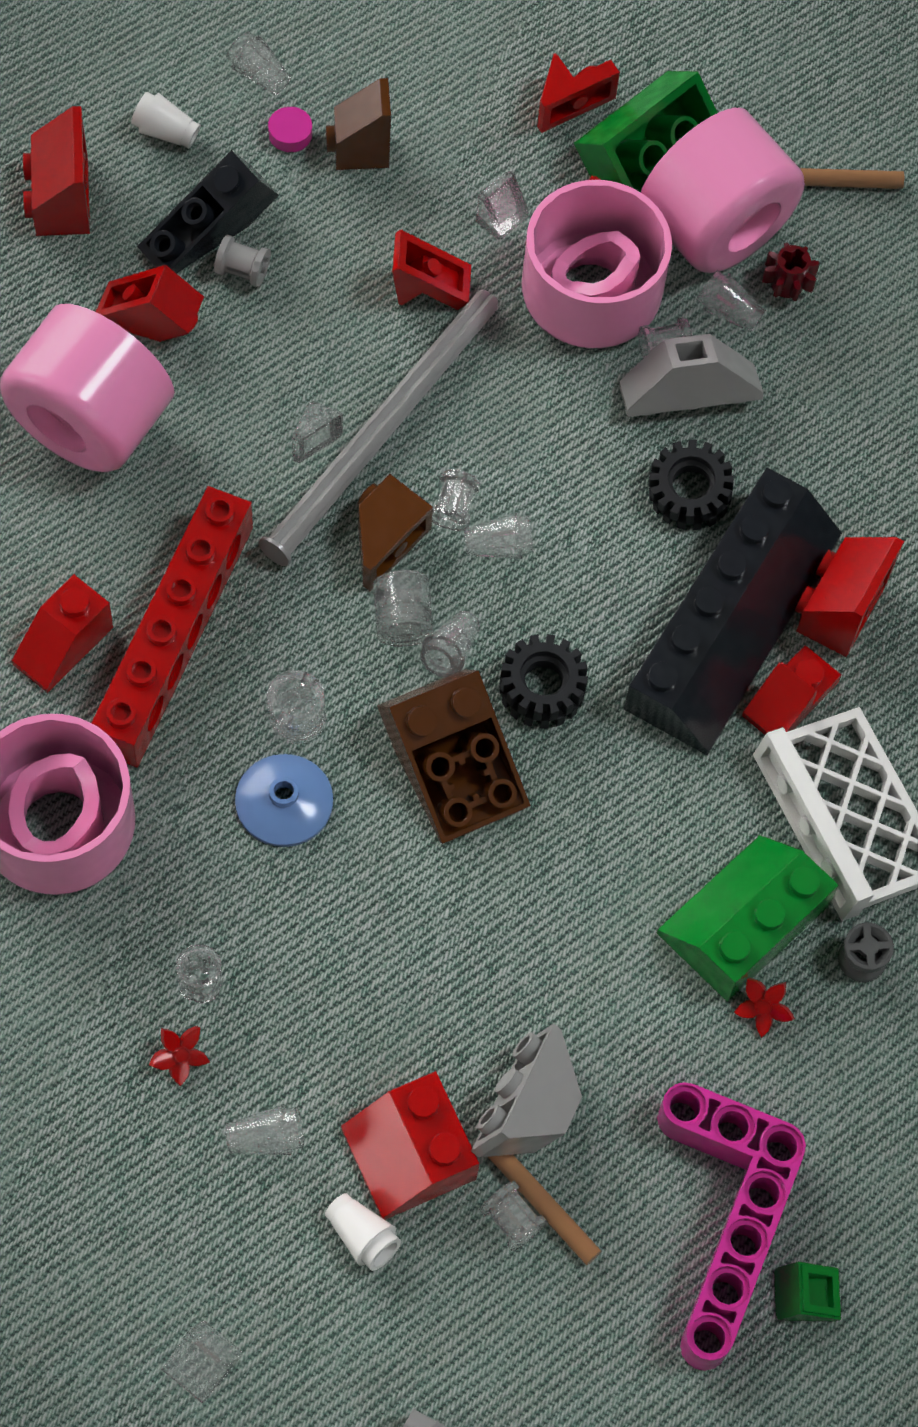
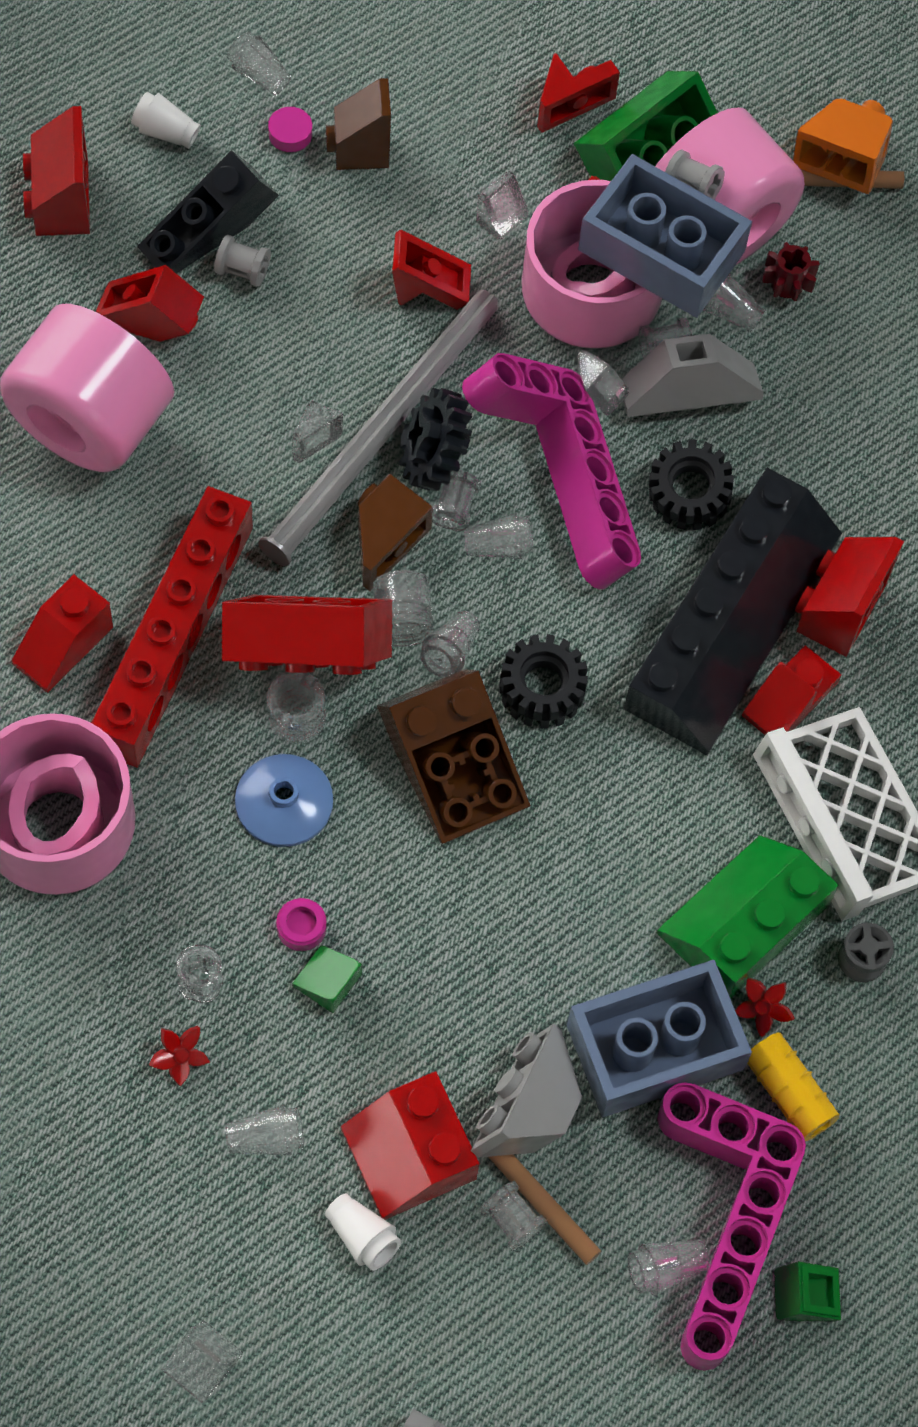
(301, 924): none -> dark pink tile
(306, 633): none -> red brick
(328, 977): none -> slope
(435, 439): none -> black gear
(574, 454): none -> dark pink beam
(601, 382): none -> clear slope
(658, 1036): none -> sand blue brick
(664, 235): none -> sand blue brick
(666, 1264): none -> clear cone
(695, 174): none -> light grey bush
(792, 1086): none -> yellow axle
(845, 143): none -> orange torso

